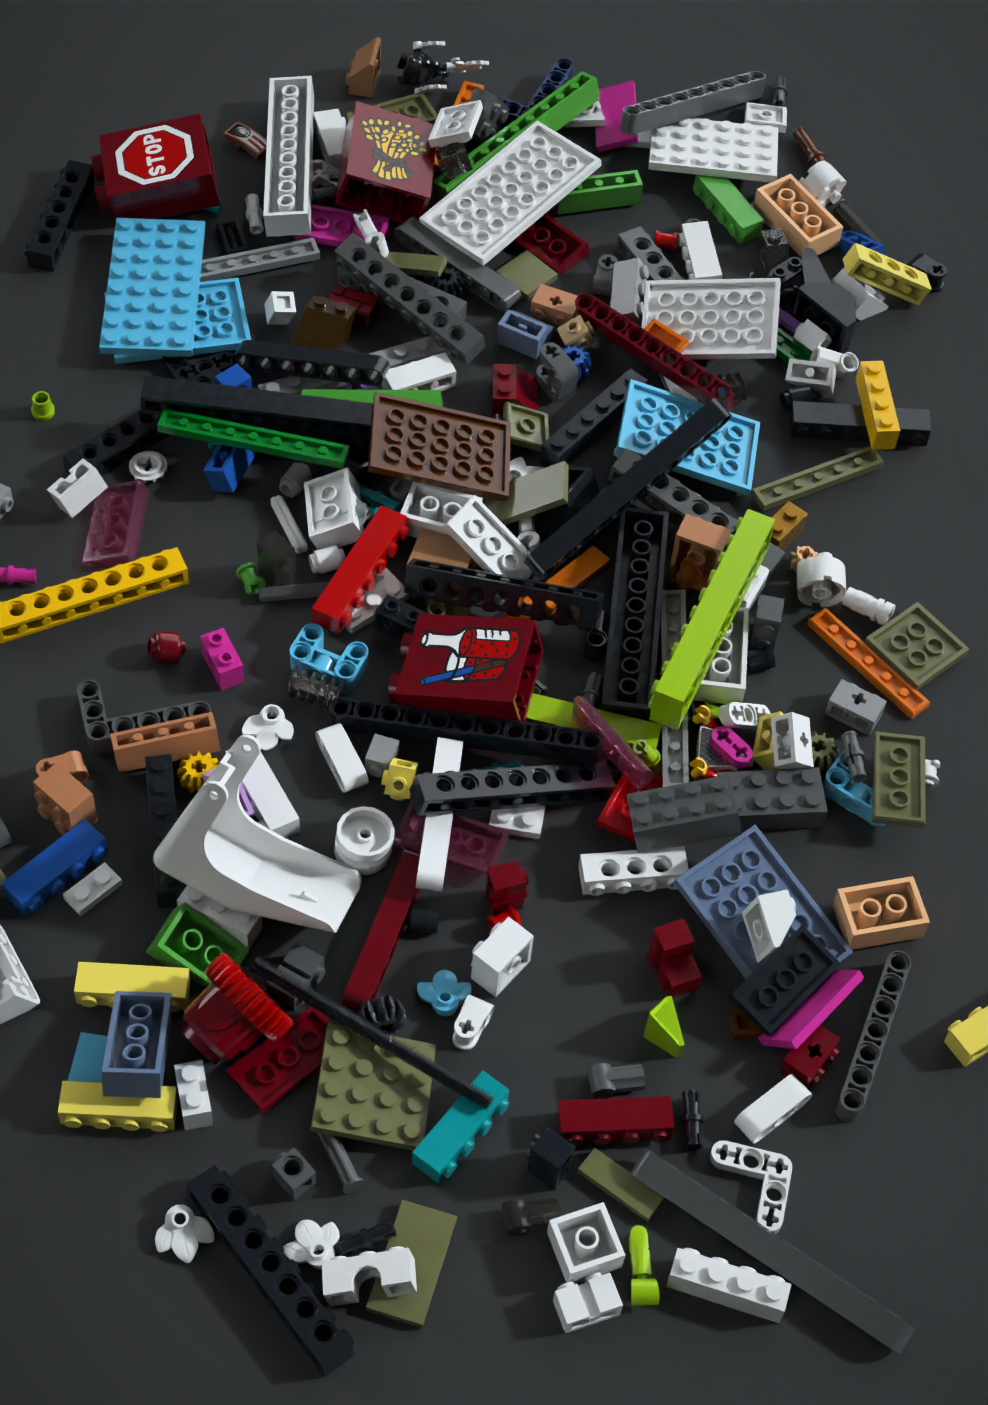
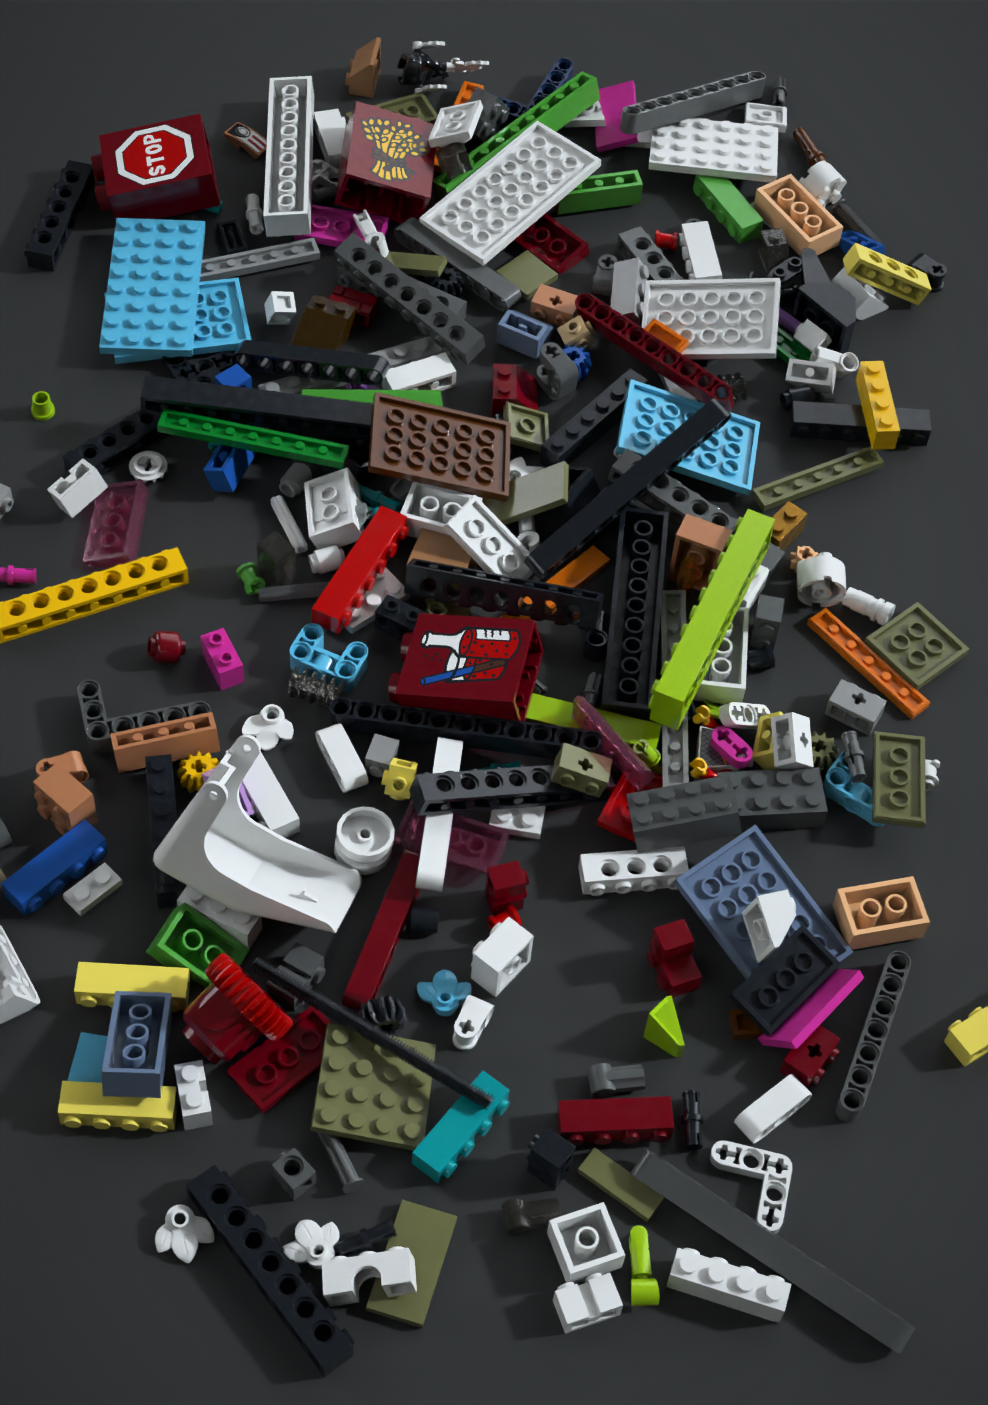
(581, 770): none -> olive brick

